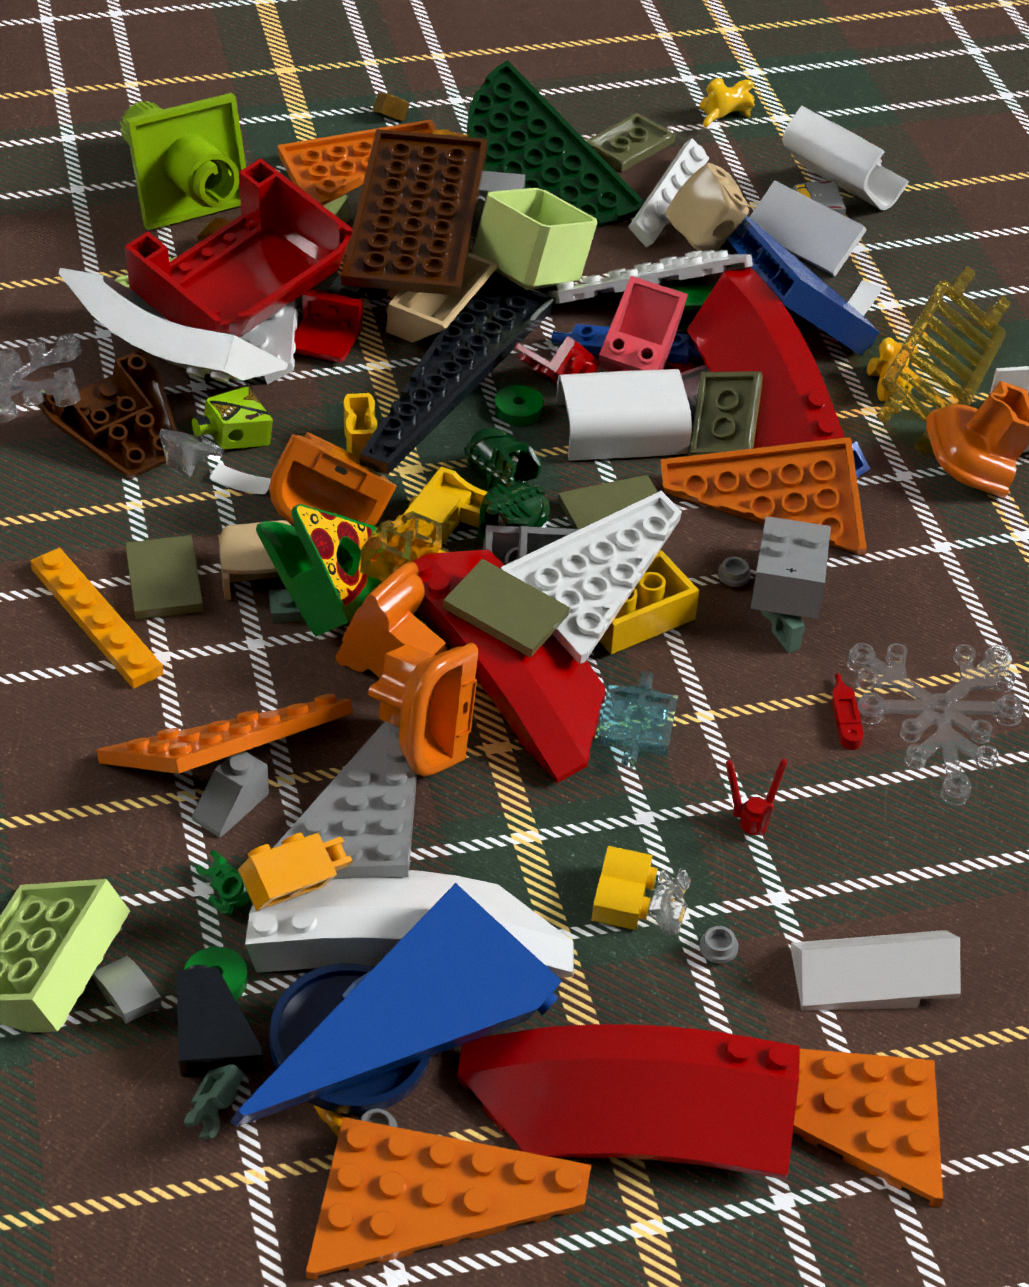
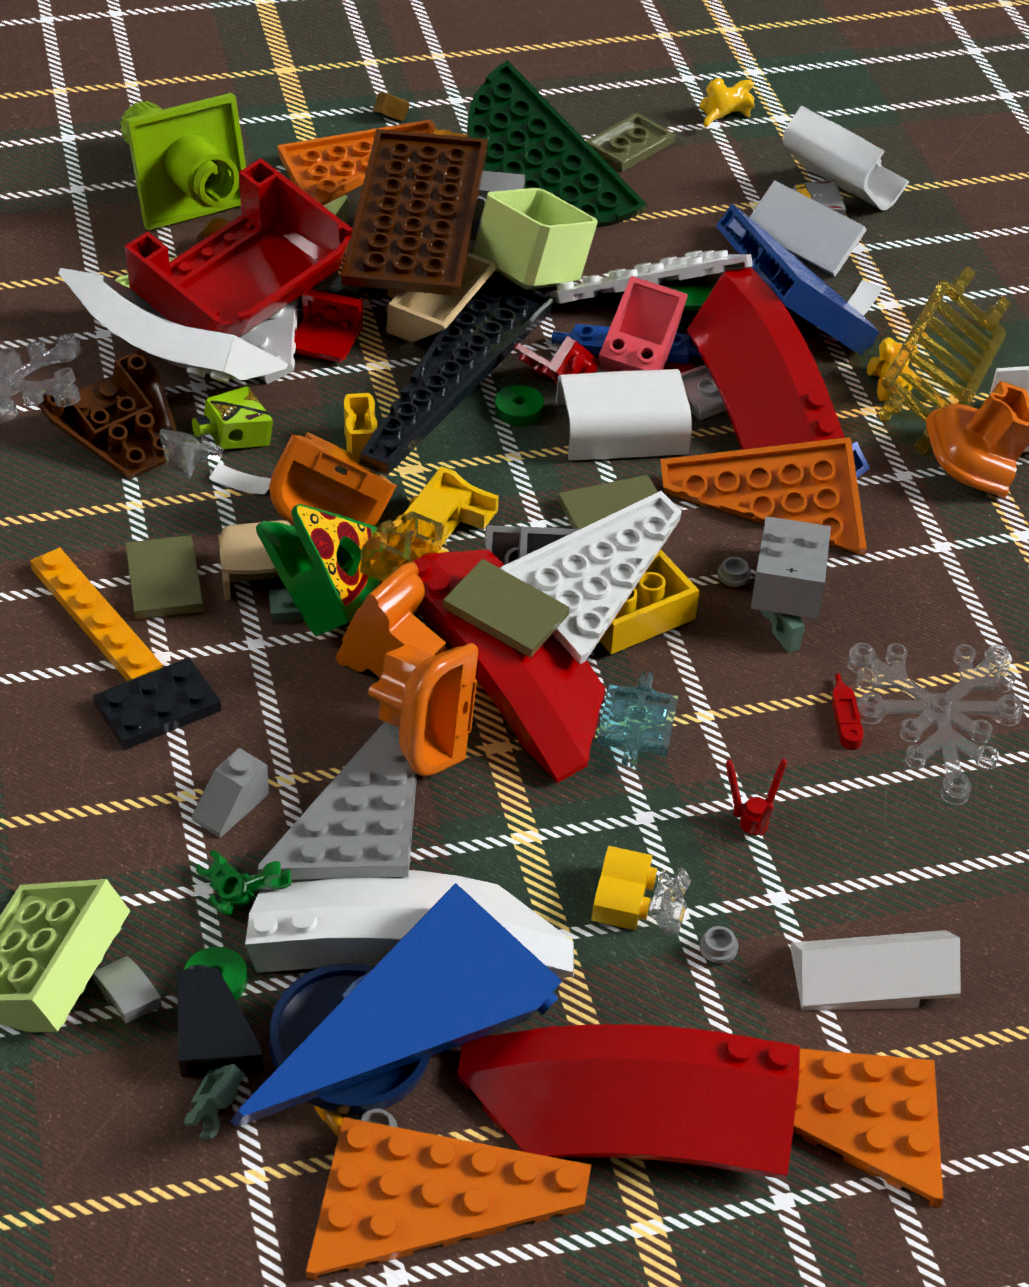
(157, 703): none -> black plate
(190, 748): orange wing -> none
(292, 868): light orange brick -> none
(492, 454): dark green helmet -> none
(517, 506): dark green helmet -> none
(651, 216): white plate -> none
(708, 208): tan piece -> none
(726, 412): olive tile -> none

